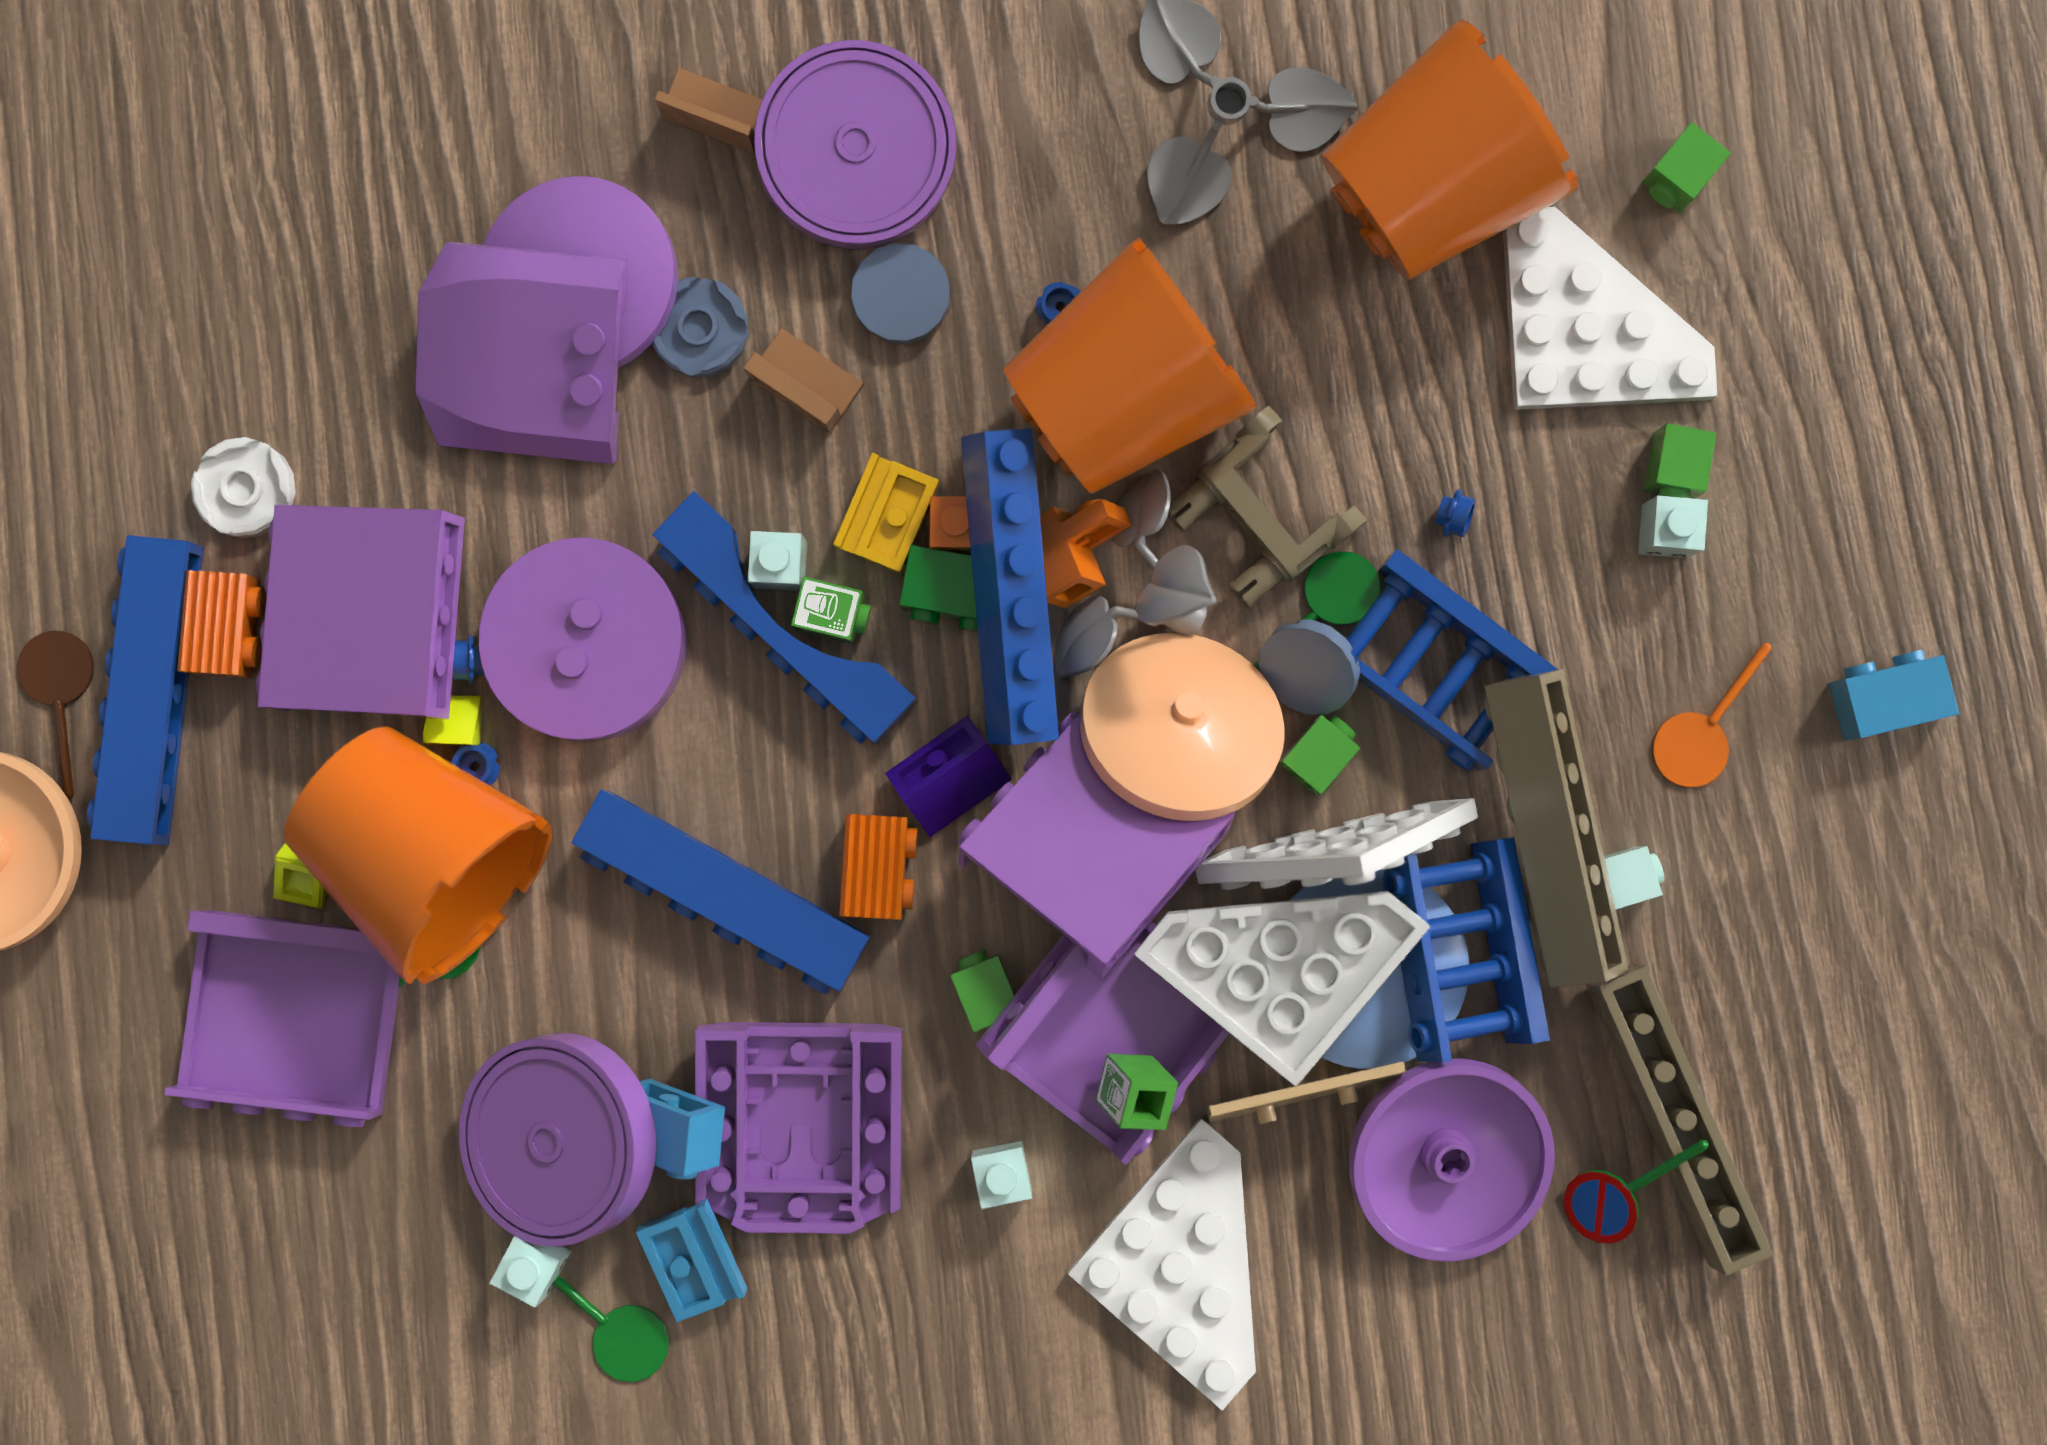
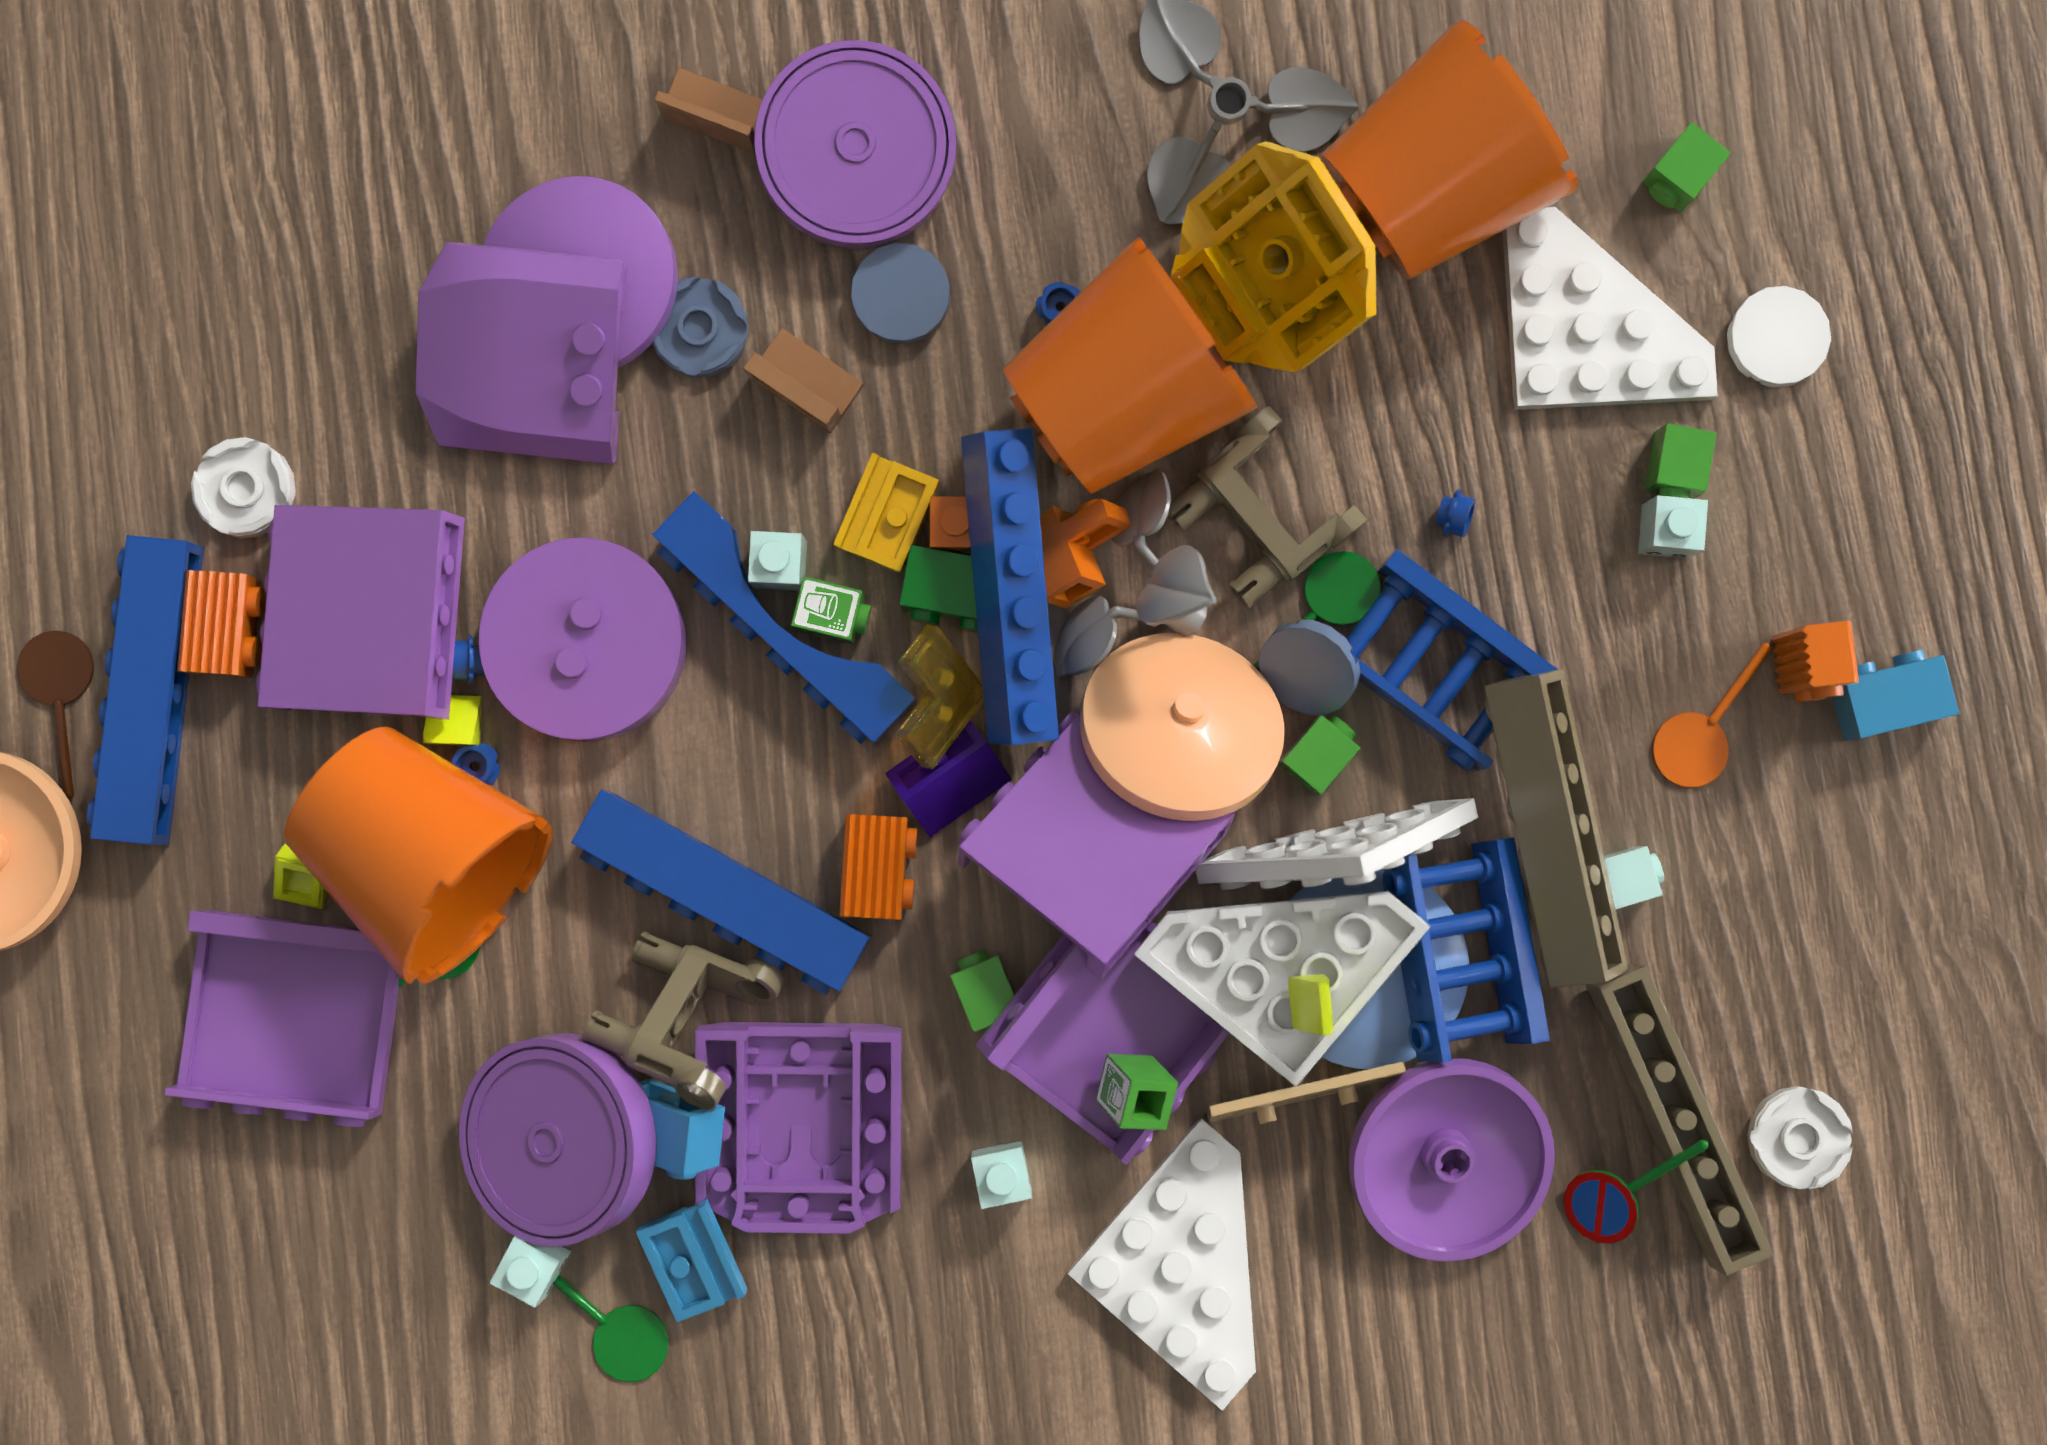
(651, 1043): none -> dark tan connector
(949, 699): none -> clear yellow tile
(1236, 266): none -> yellow piece
(1311, 1004): none -> neon yellow slope
(1779, 336): none -> white tile
(1800, 1138): none -> white tile
(1815, 661): none -> orange brick

